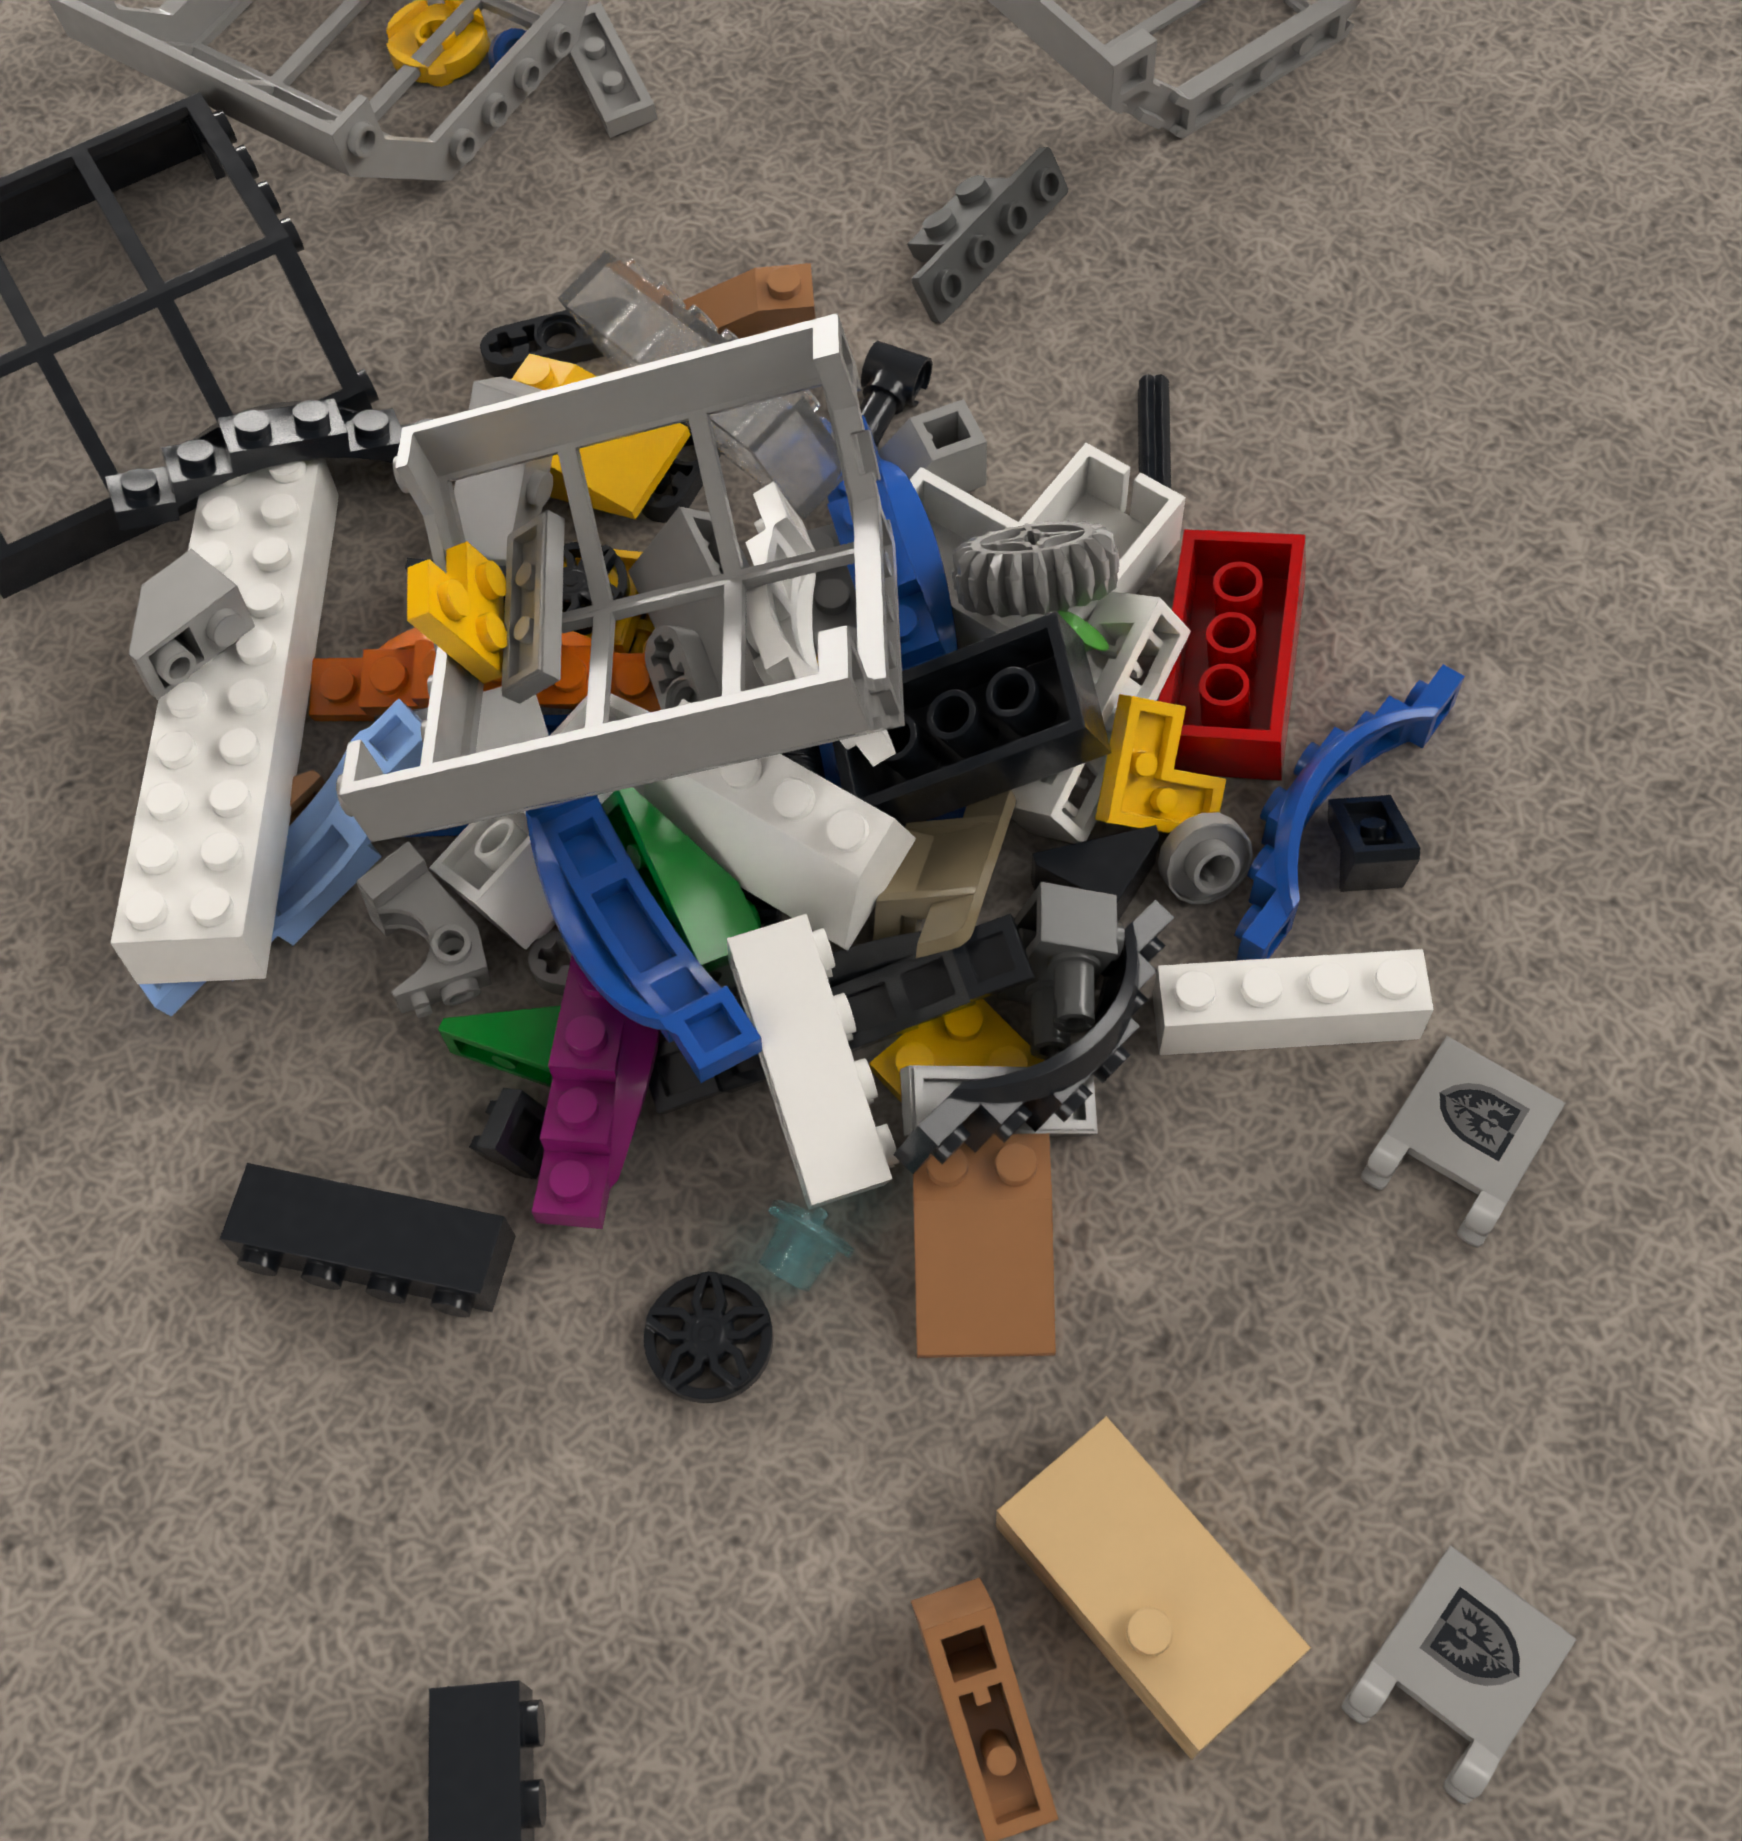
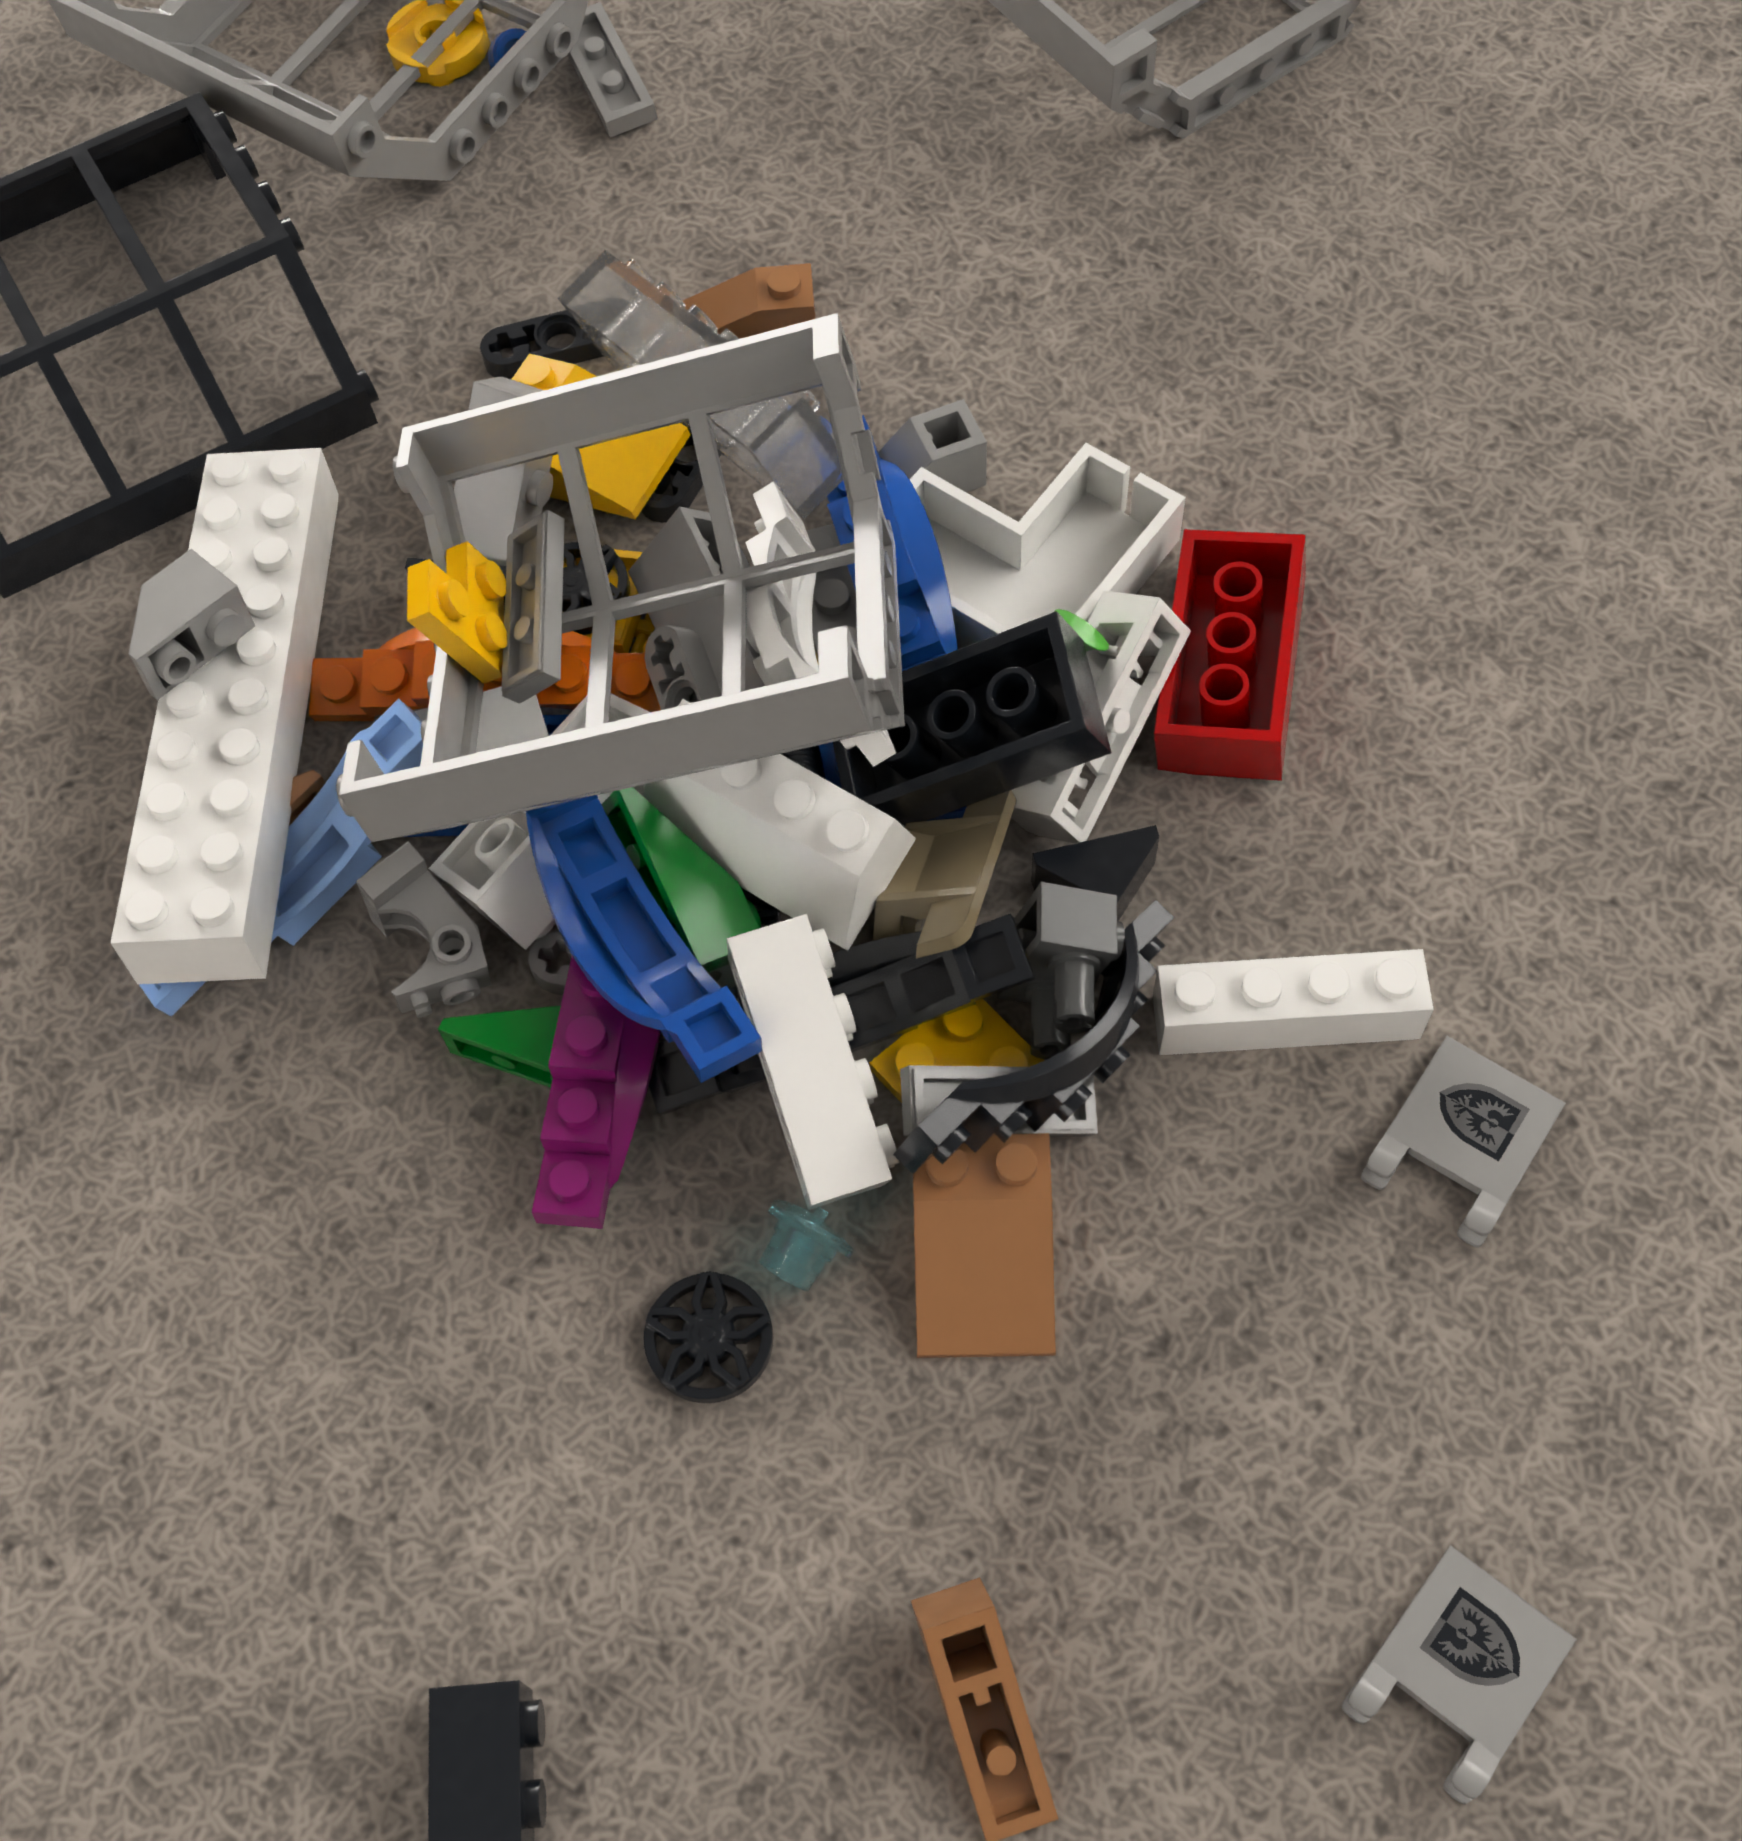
(248, 443): black piece -> none
(368, 1239): black brick -> none
(513, 1133): black tile -> none
(889, 382): black pin -> none
(981, 230): dark grey bracket -> none
(1035, 568): light grey gear -> none
(1140, 775): yellow plate -> none
(1150, 1586): tan brick -> none
(1154, 428): black axle -> none
(1205, 858): light grey plate -> none
(1318, 774): blue piece -> none
(1373, 843): black slope -> none

